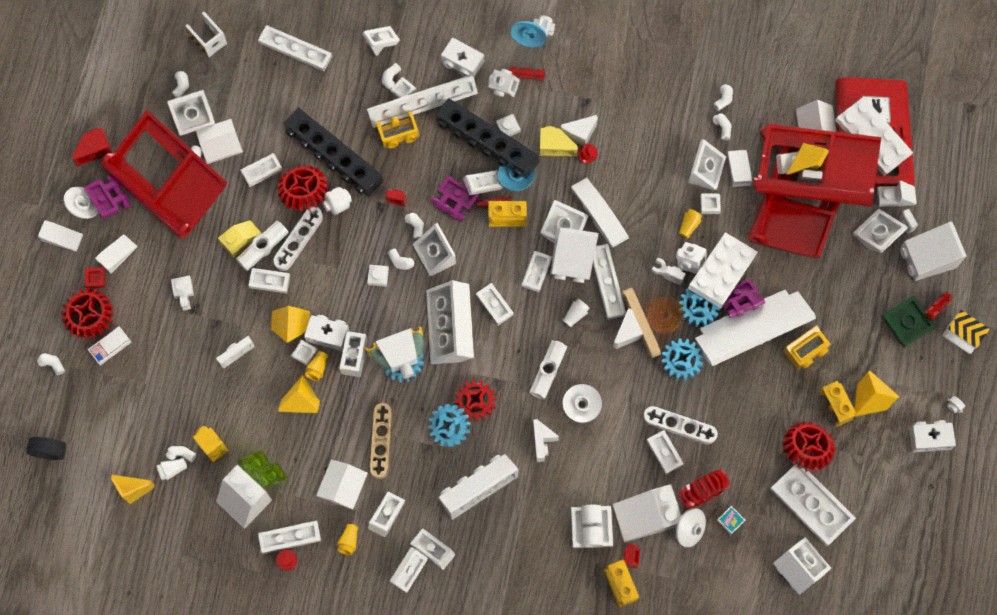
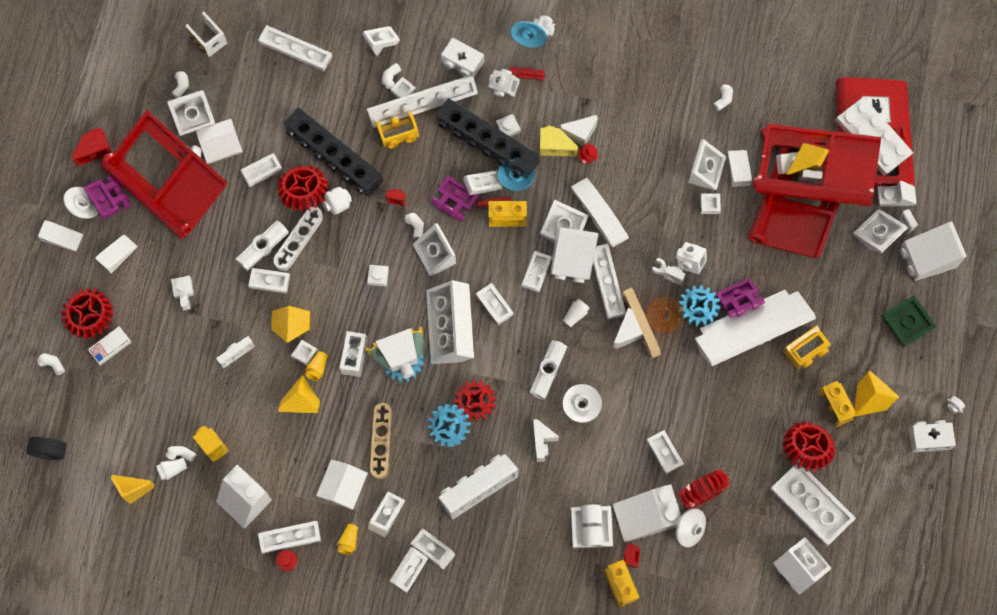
(95, 277): red plate -> none
(239, 237): light yellow slope -> none
(261, 470): clear neon green slope -> none
(333, 339): white brick -> none
(400, 262): white arm -> none
(681, 422): white beam -> none
(688, 355): medium azure gear -> none
(690, 223): yellow cone -> none
(721, 120): white arm -> none
(722, 270): white plate -> none
(731, 520): teal tile -> none
(816, 116): white slope -> none
(938, 305): red axle -> none
(965, 332): piece -> none

